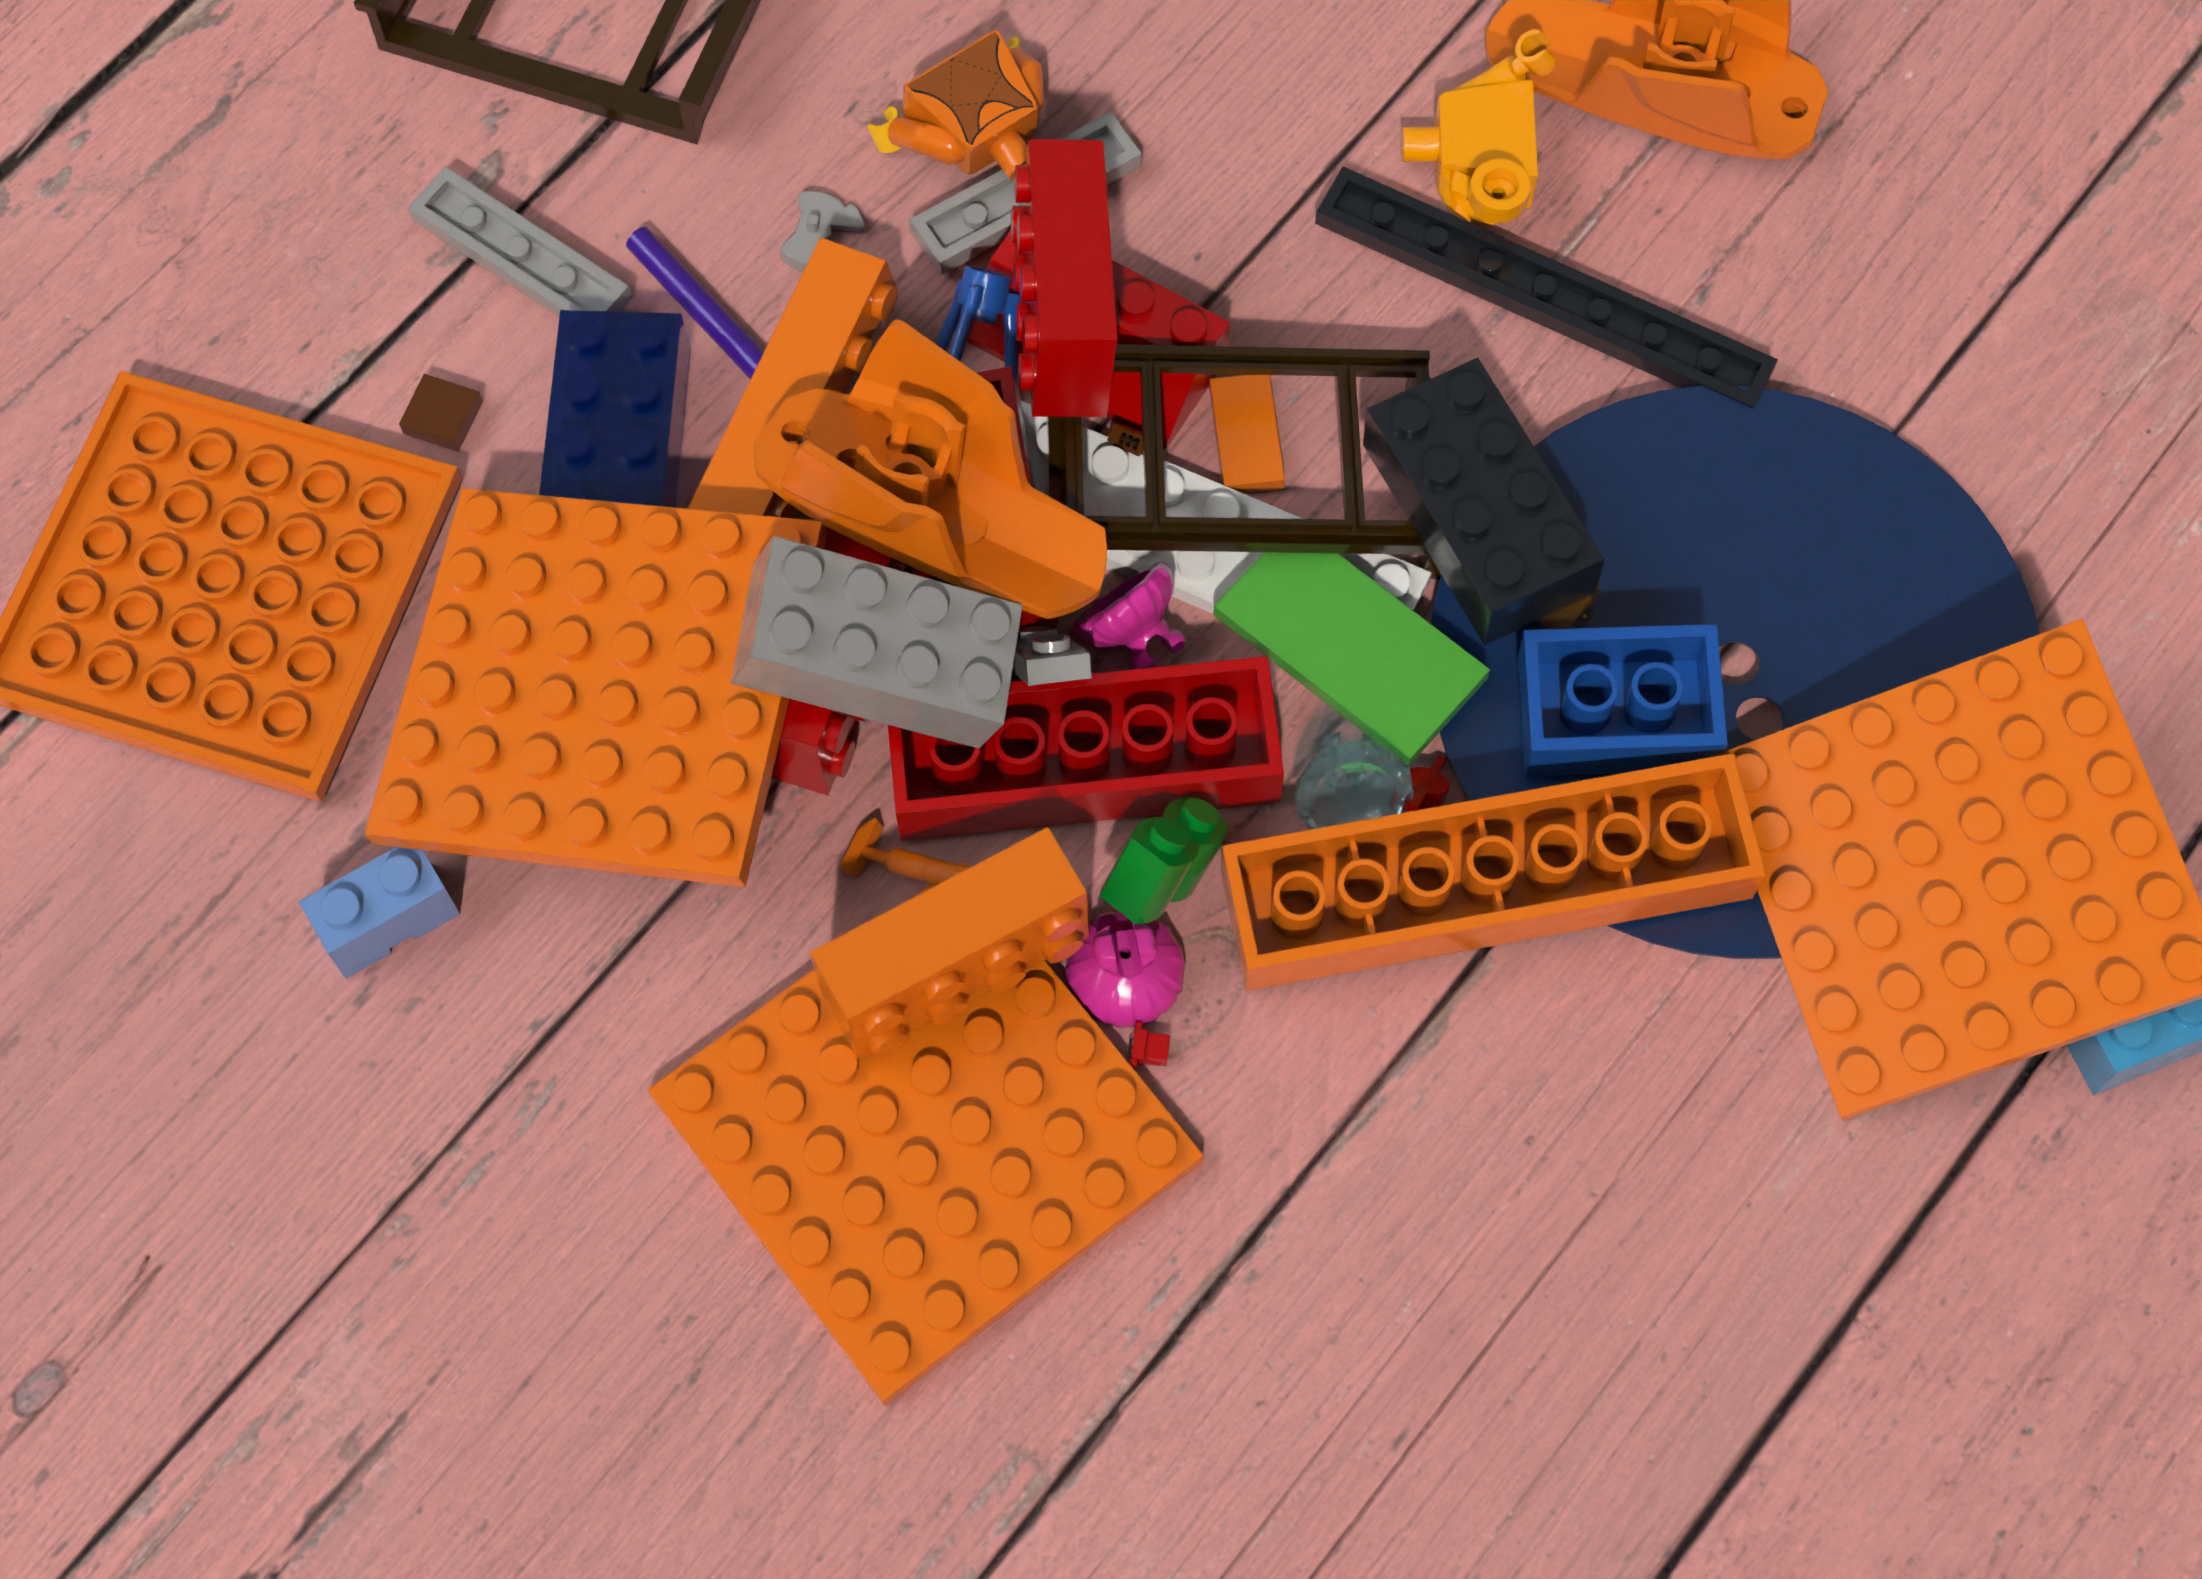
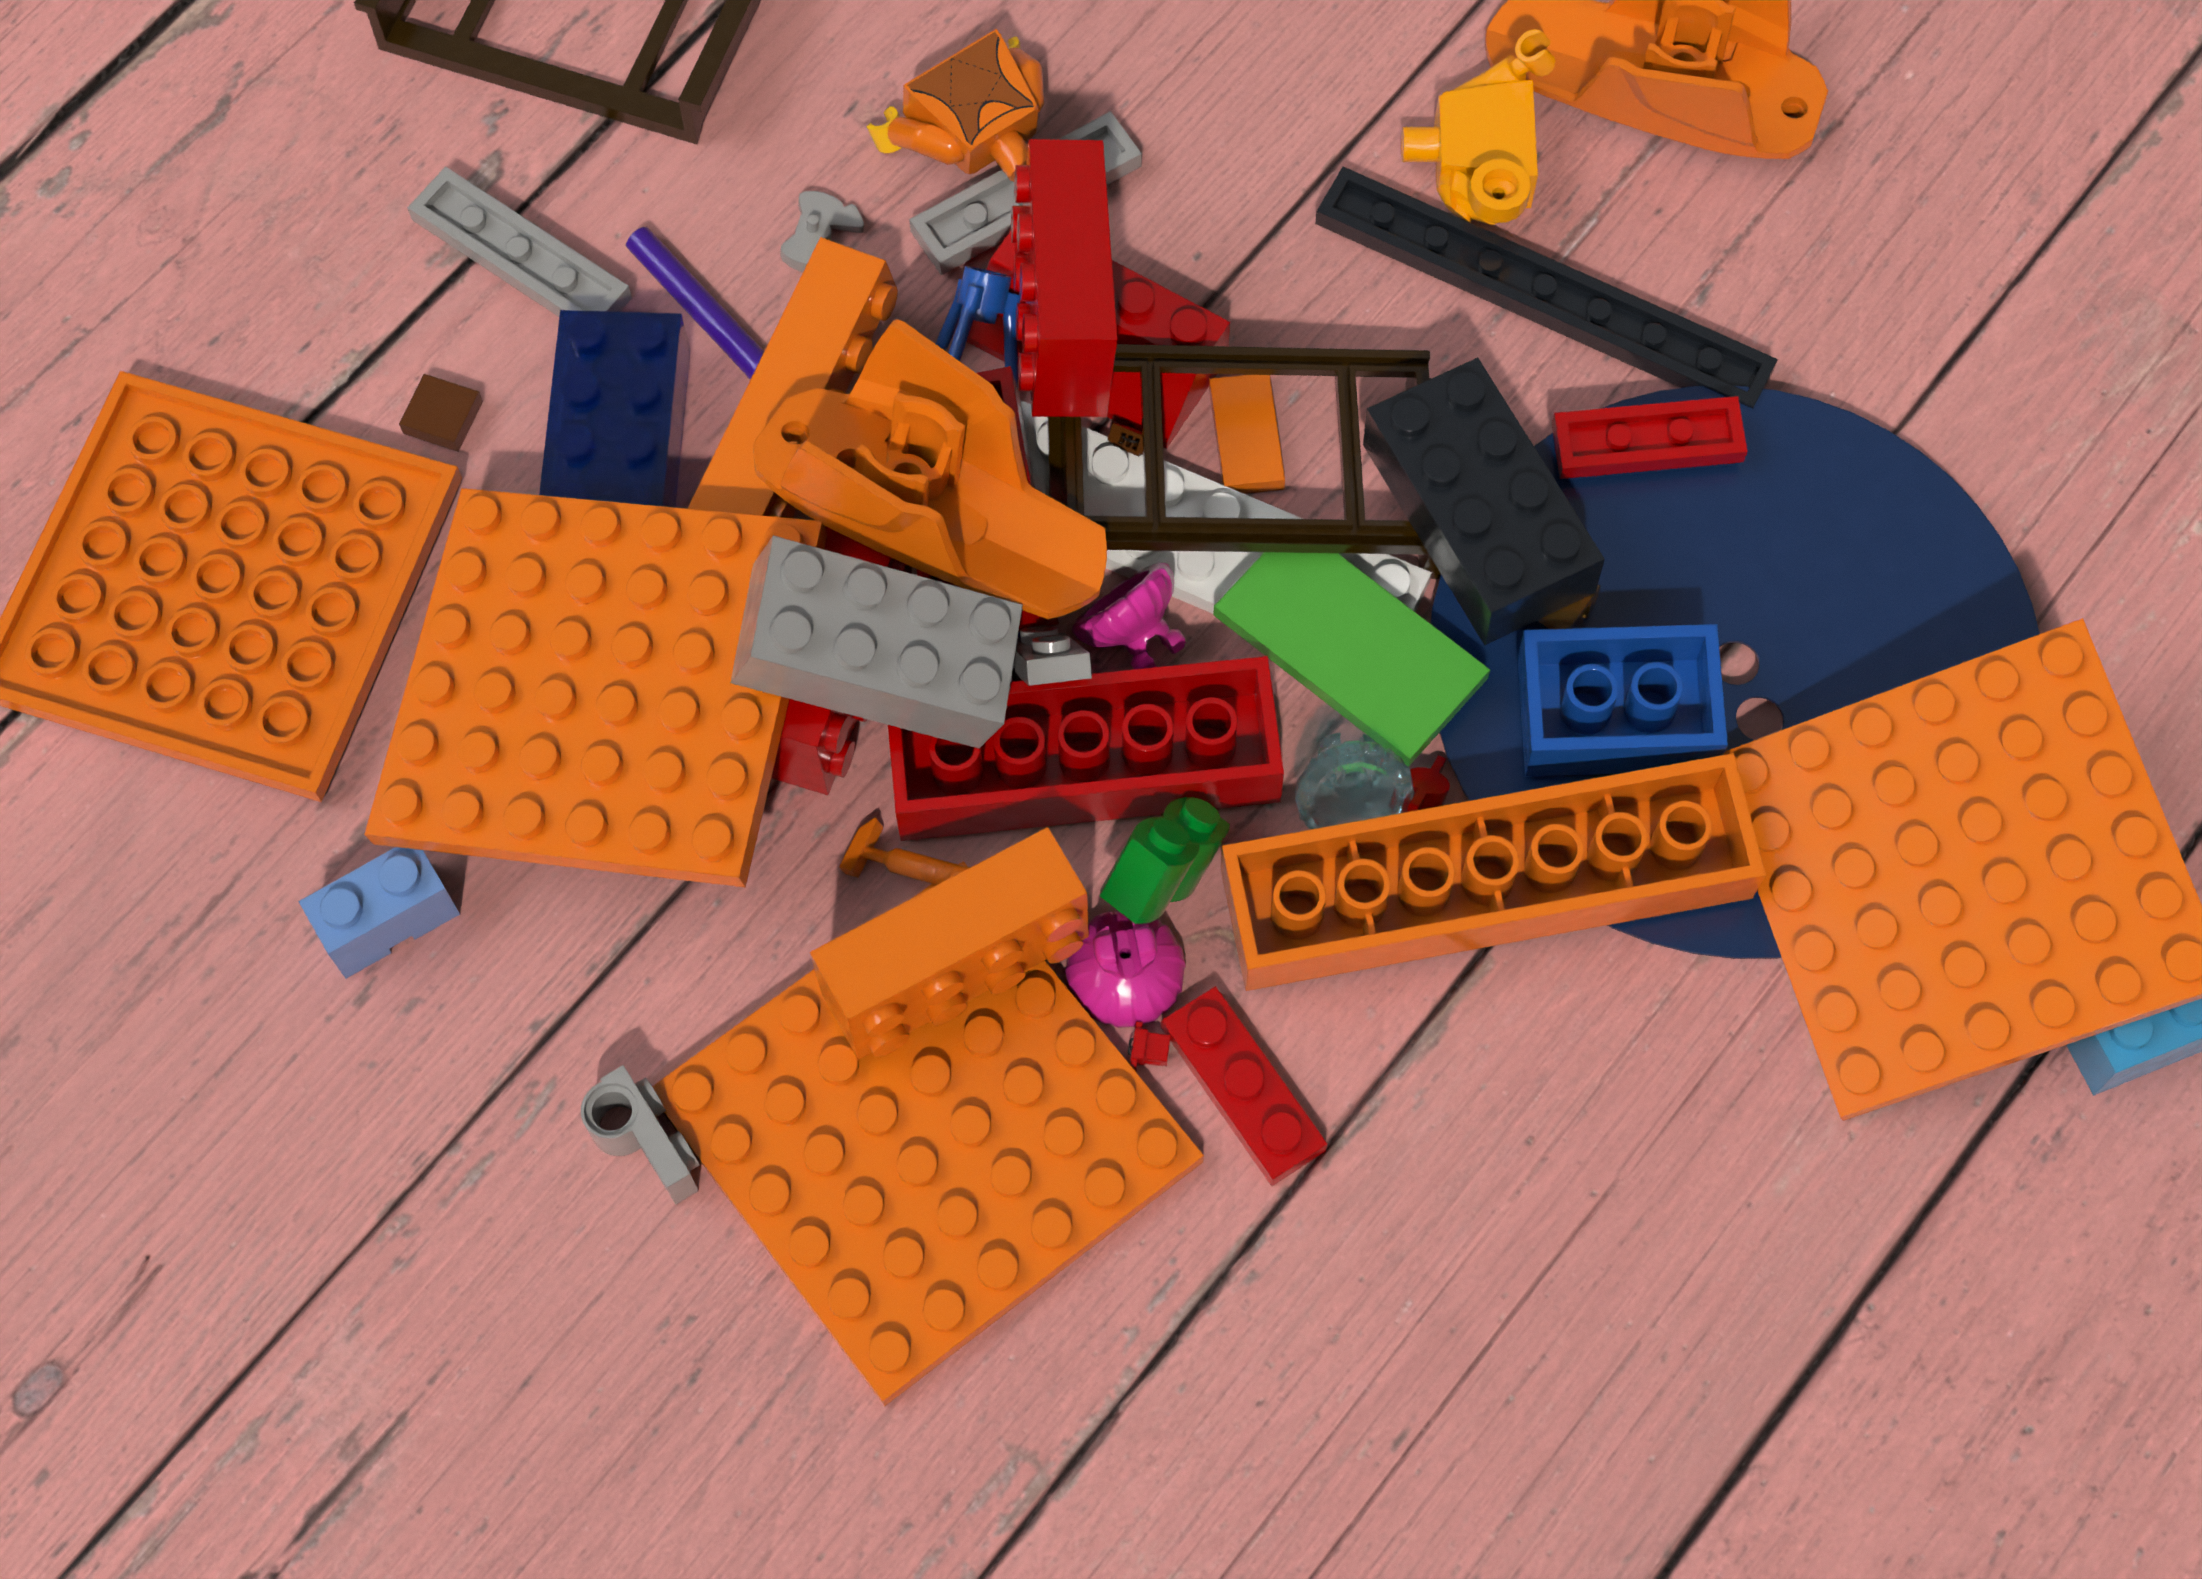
(667, 1155): none -> light grey plate
(1244, 1086): none -> red plate
(1649, 437): none -> red plate

